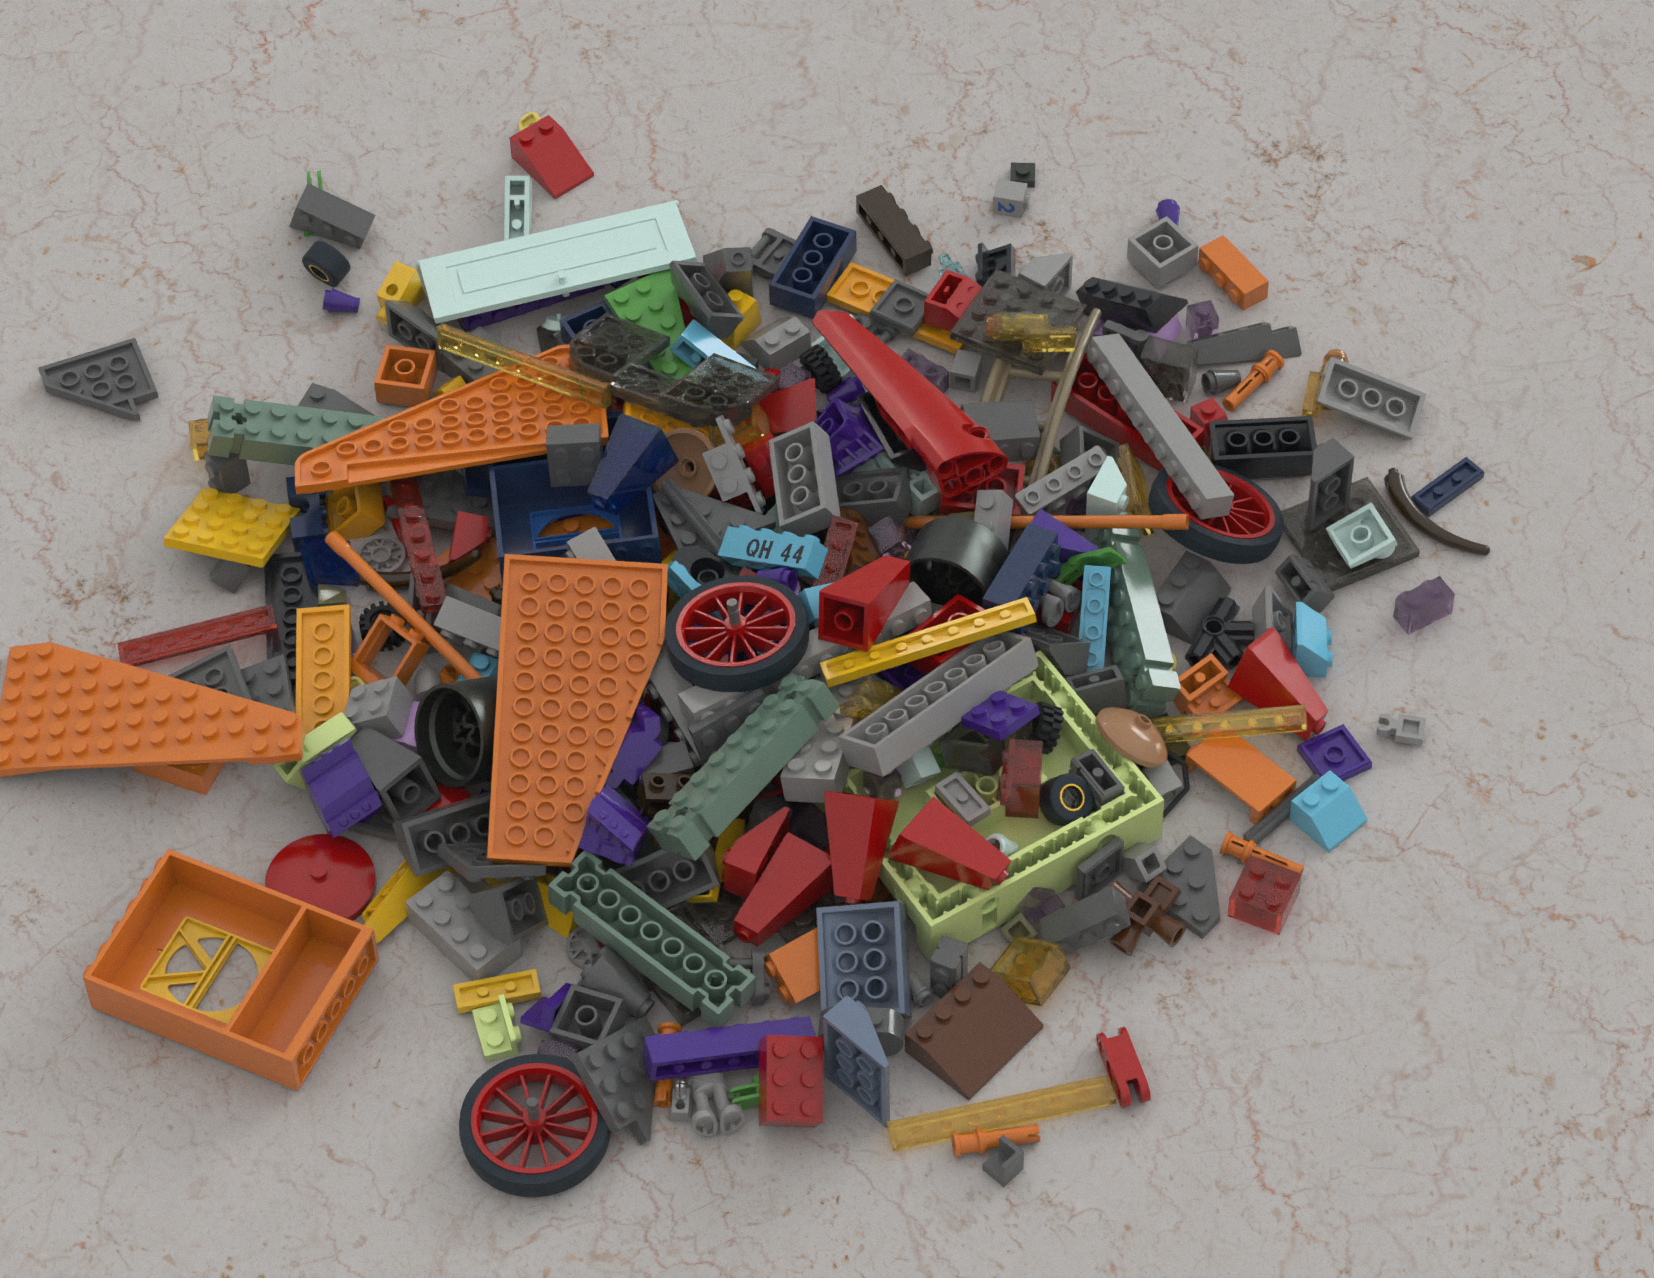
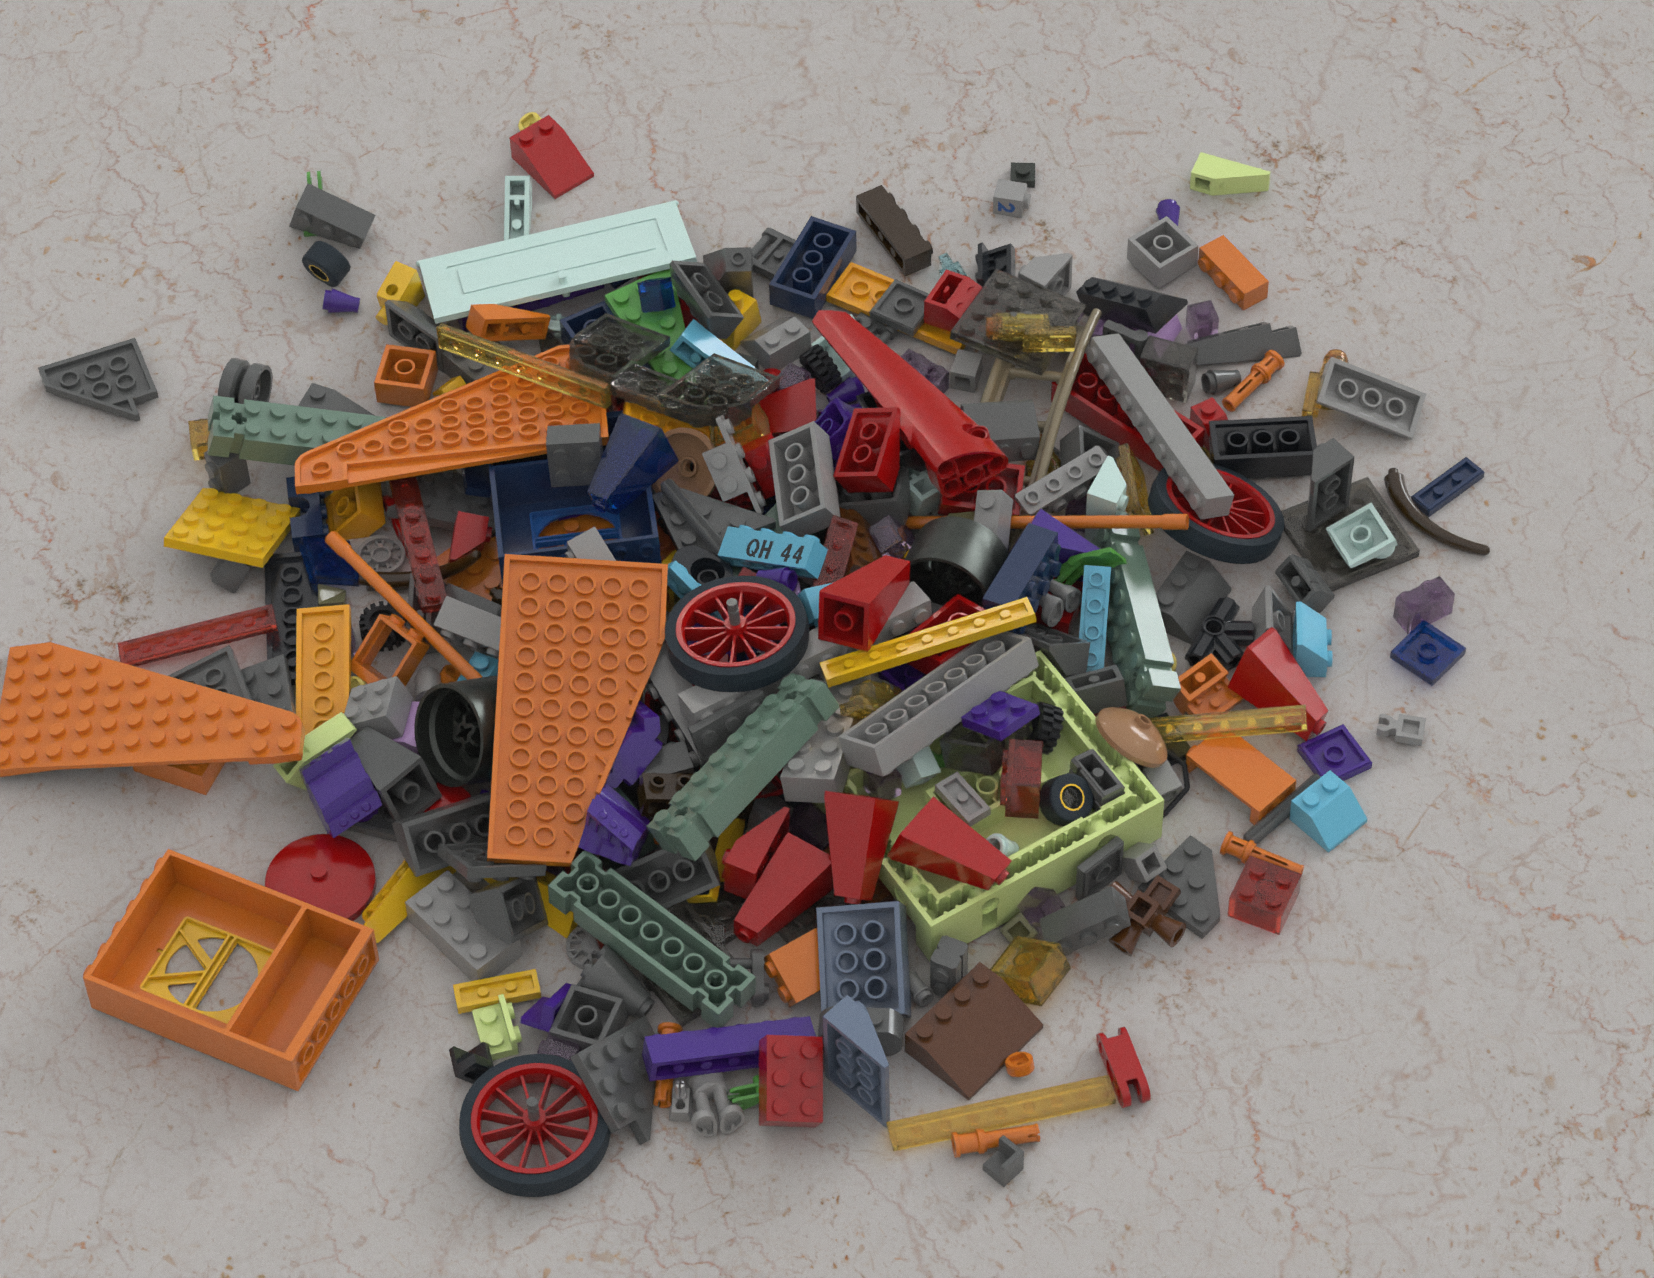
(246, 381): none -> dark grey wheel
(471, 1064): none -> black panel
(506, 323): none -> orange slope
(656, 294): none -> clear blue panel
(870, 451): none -> red slope
(1019, 1064): none -> orange tile
(1223, 177): none -> yellowish green slope
(1428, 652): none -> clear blue plate

